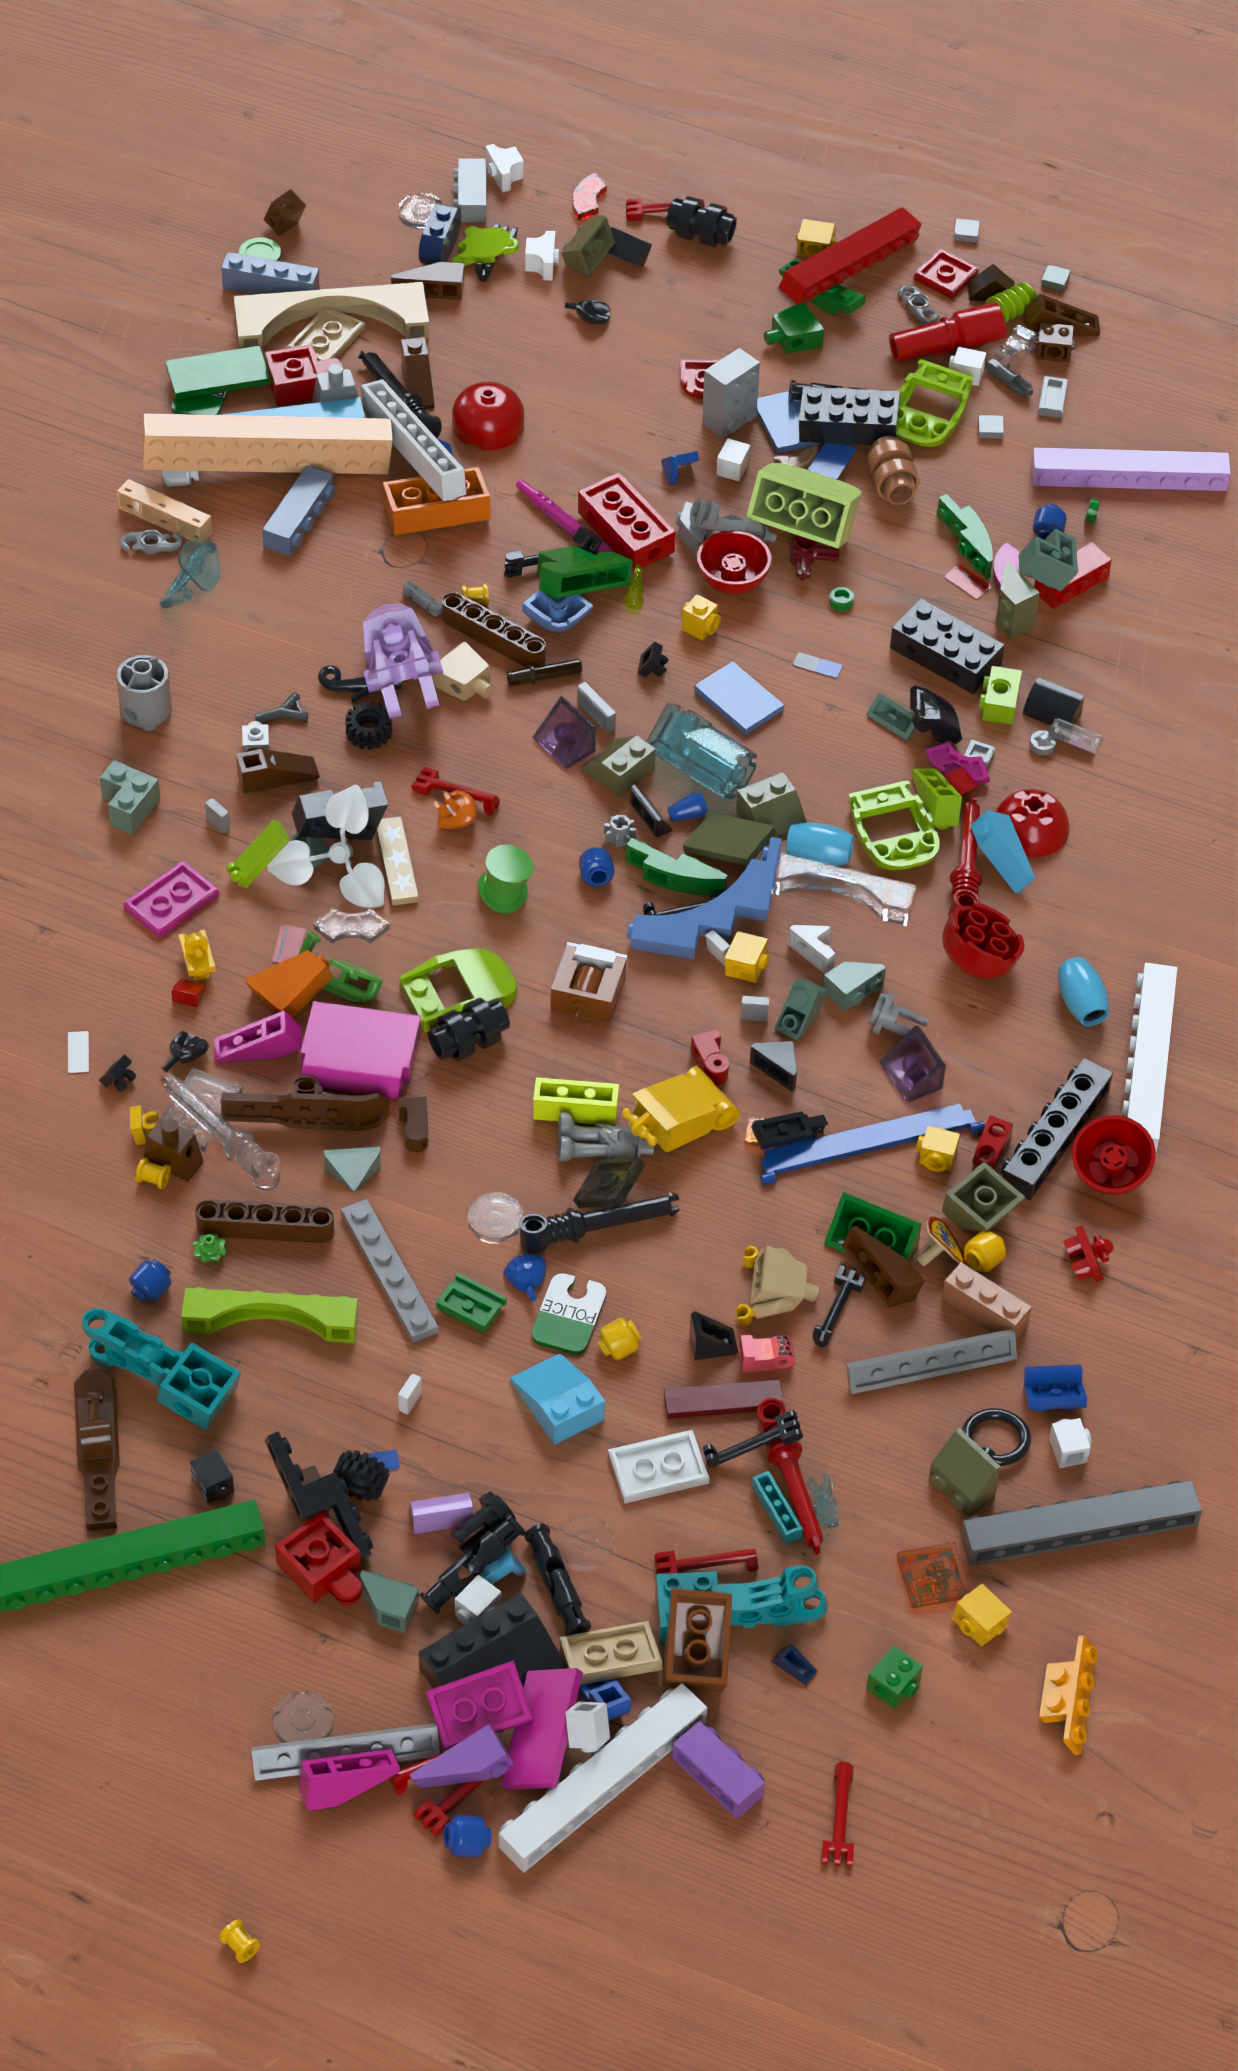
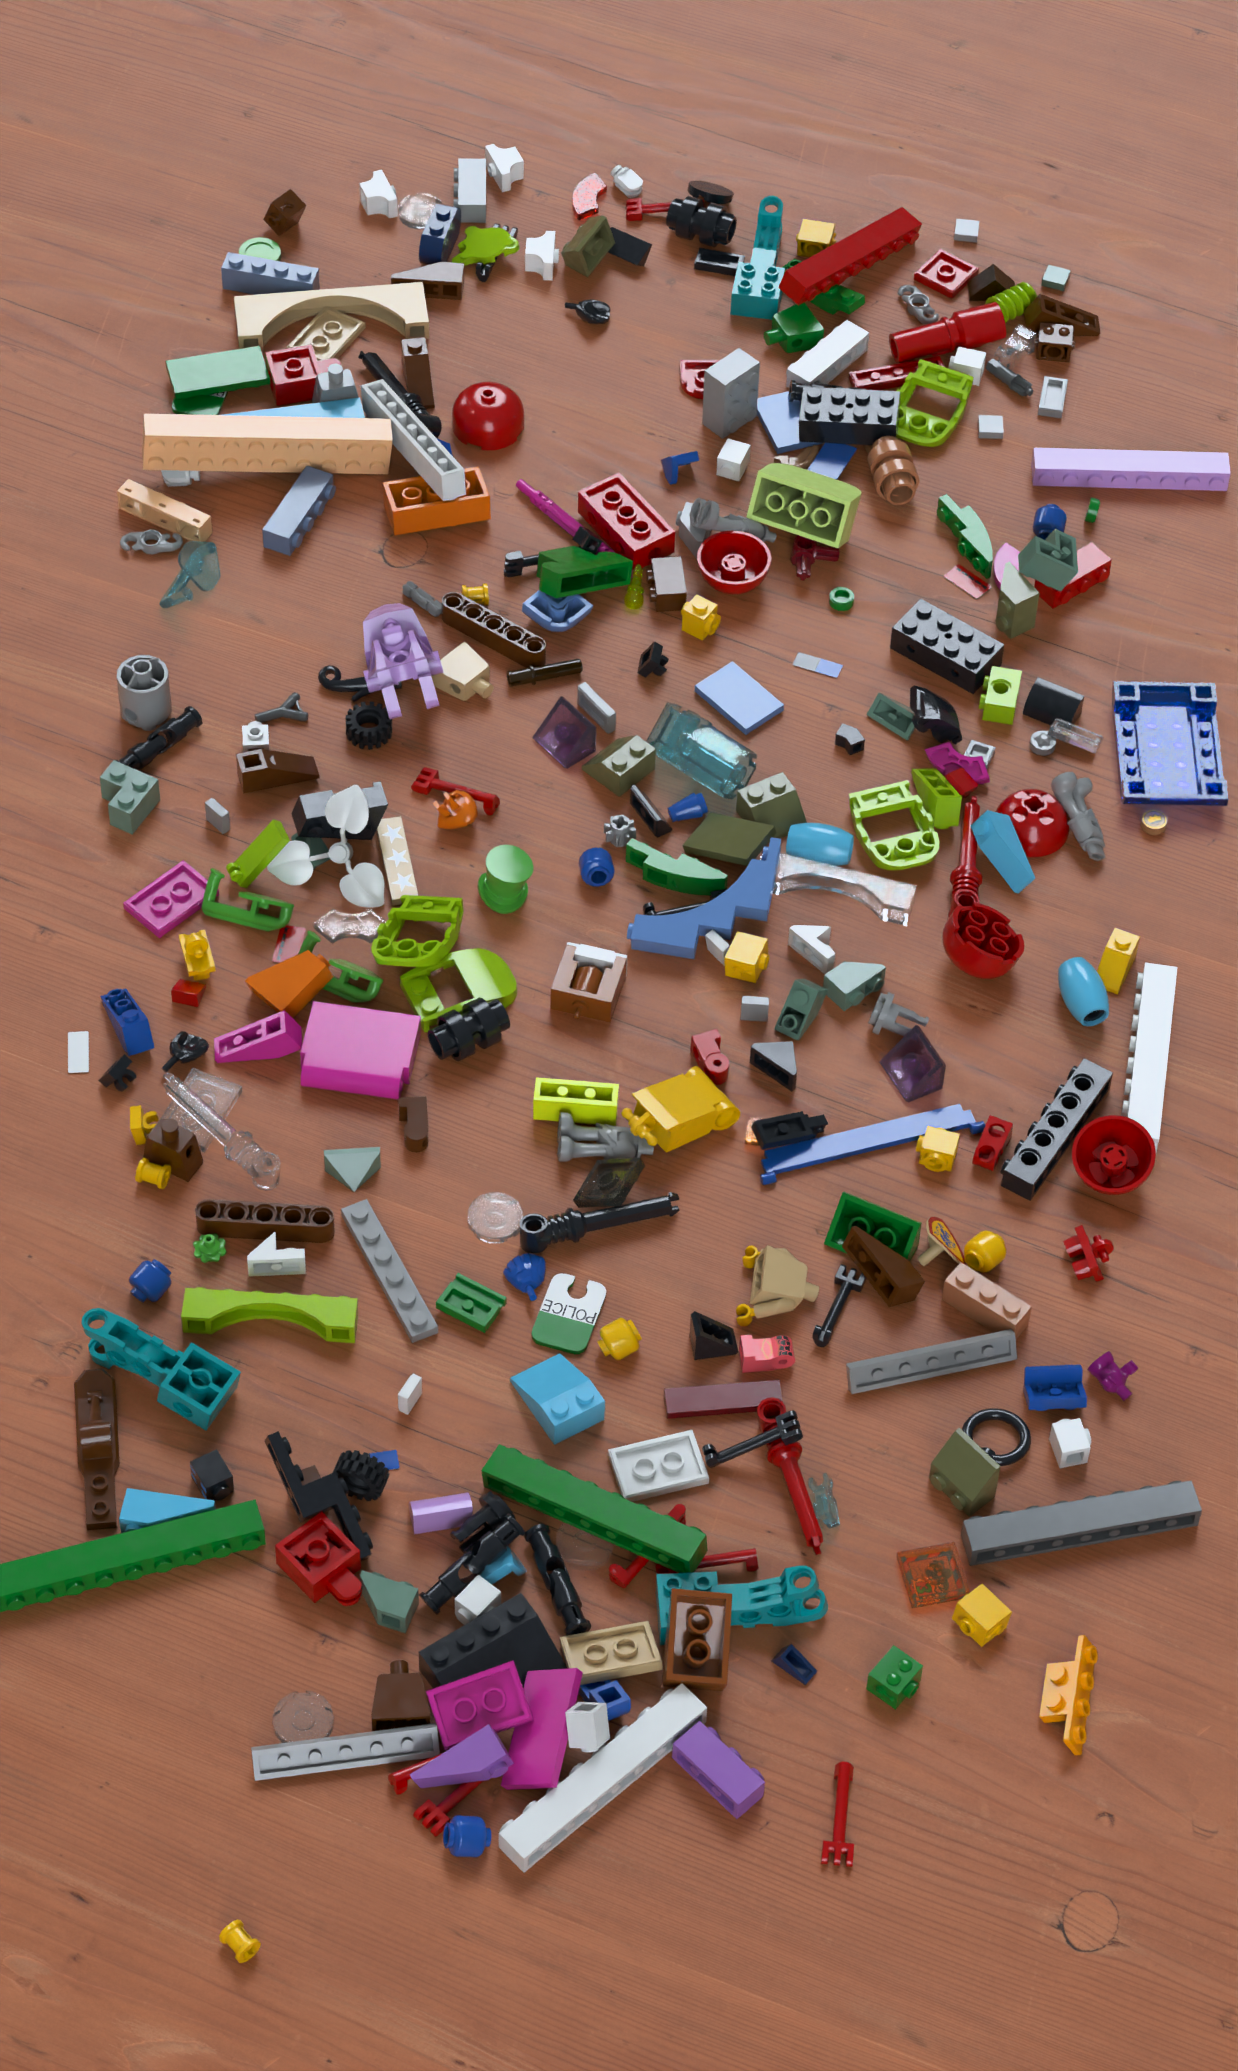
(128, 1021): none -> blue slope
(152, 1508): none -> medium azure slope
(174, 729): none -> black piece
(243, 916): none -> bright green piece
(269, 1261): none -> white slope
(307, 1108): reddish brown piece -> none
(340, 1778): dark pink slope -> none
(378, 196): none -> white brick
(399, 1699): none -> reddish brown torso
(407, 951): none -> lime slope
(595, 1510): none -> green brick
(622, 1576): none -> red hinge
(627, 181): none -> white arm
(667, 583): none -> brick
(711, 192): none -> black tile
(717, 261): none -> black tile
(757, 282): none -> teal brick
(776, 1507): teal piece -> none
(830, 355): none -> white brick
(850, 739): none -> piece
(887, 376): none -> red tile
(981, 1200): olive slope -> none
(1082, 821): none -> light grey piece
(1111, 1376): none -> magenta piece
(1118, 959): none -> yellow slope
(1154, 822): none -> medium nougat tile
(1168, 743): none -> clear blue slope

